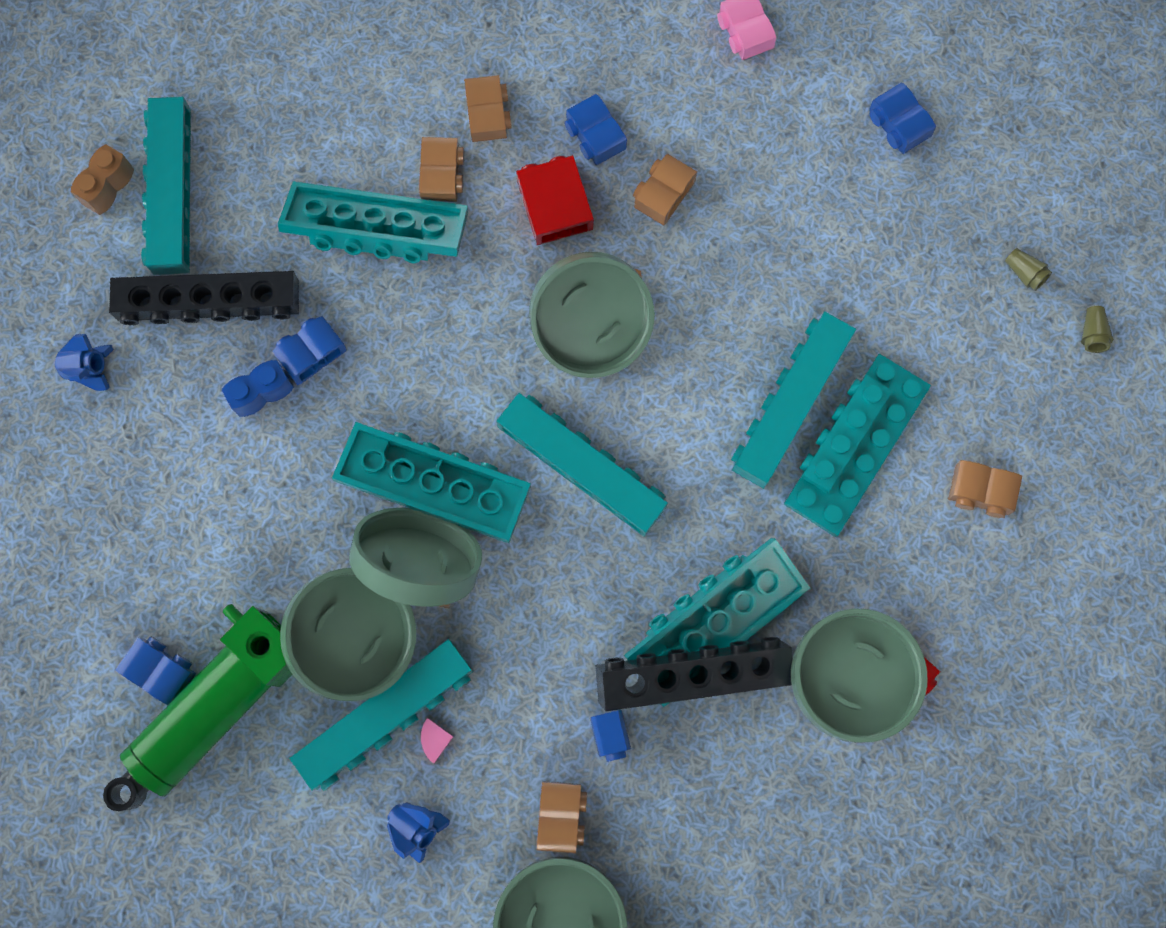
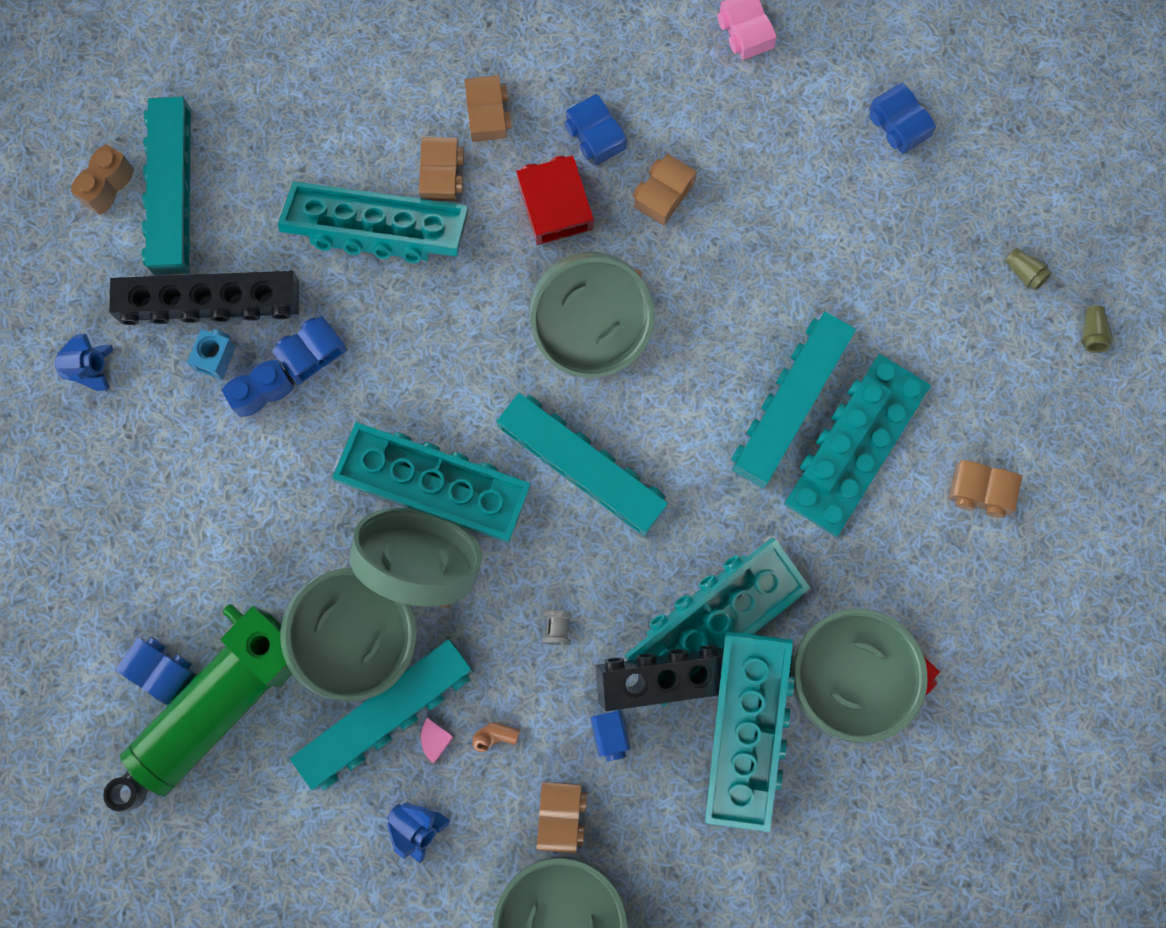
(216, 365): none -> dark azure brick
(493, 733): none -> nougat arm
(557, 627): none -> light grey bush
(749, 731): none -> teal plate

